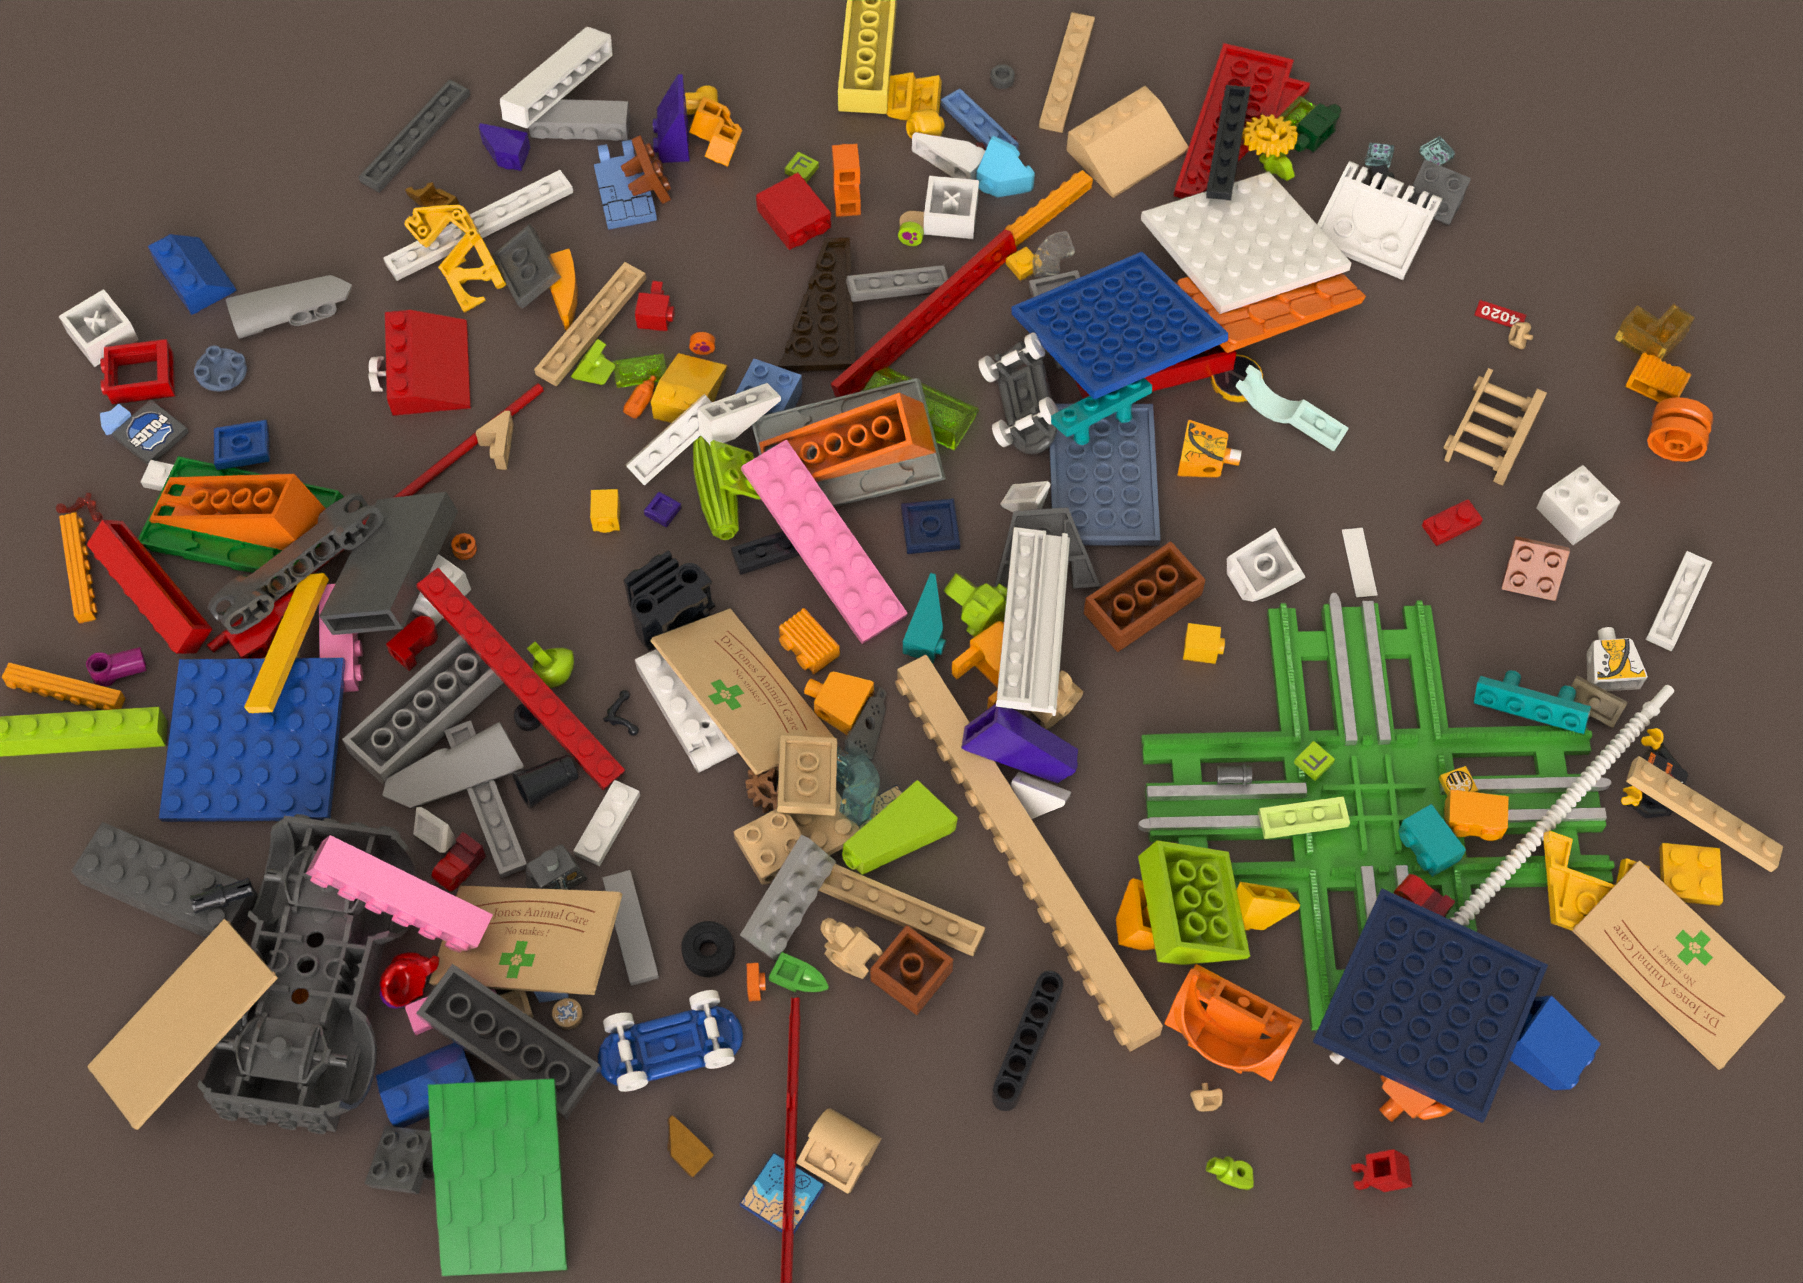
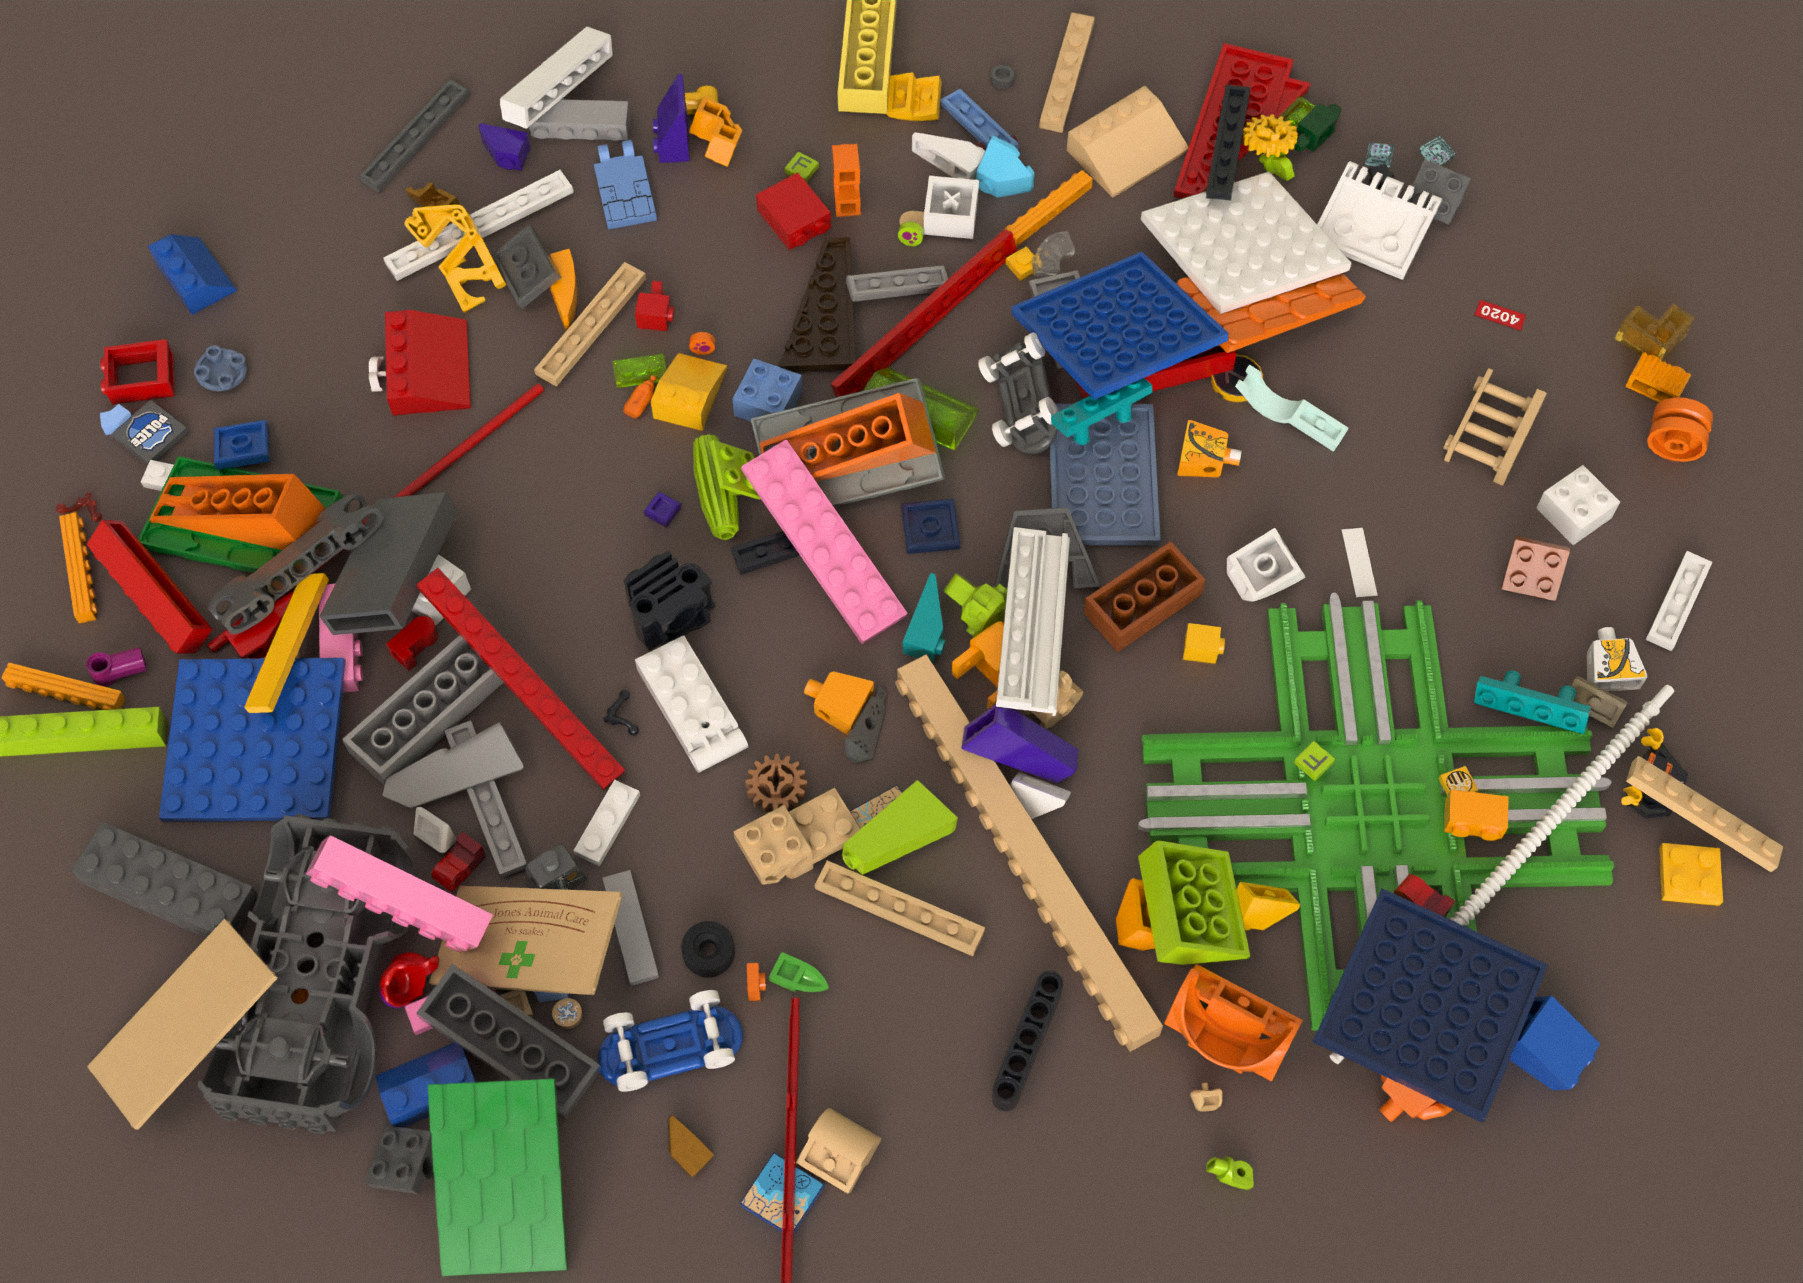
(98, 325): white brick -> none
(222, 895): black pin -> none
(294, 302): light grey panel -> none
(456, 546): orange bush -> none
(498, 436): tan slope -> none
(525, 719): black tile -> none
(545, 779): black plant -> none
(552, 665): lime piece -> none
(594, 366): lime slope -> none
(605, 510): yellow brick -> none
(652, 167): dark orange plate -> none
(667, 444): white plate -> none
(734, 414): white slope -> none
(739, 687): tan piece -> none
(788, 898): light grey plate -> none
(807, 775): tan plate -> none
(808, 641): light orange brick -> none
(849, 947): tan hinge -> none
(861, 786): clear light blue arch -> none
(911, 969): dark orange brick -> none
(925, 122): yellow head -> none
(1026, 496): white slope -> none
(1235, 774): dark grey pin -> none
(1303, 817): yellowish green plate -> none
(1384, 1171): red brick -> none
(1431, 840): teal brick -> none
(1452, 522): red plate -> none
(1519, 334): tan piece -> none
(1569, 891): yellow wing -> none
(1679, 964): tan piece -> none

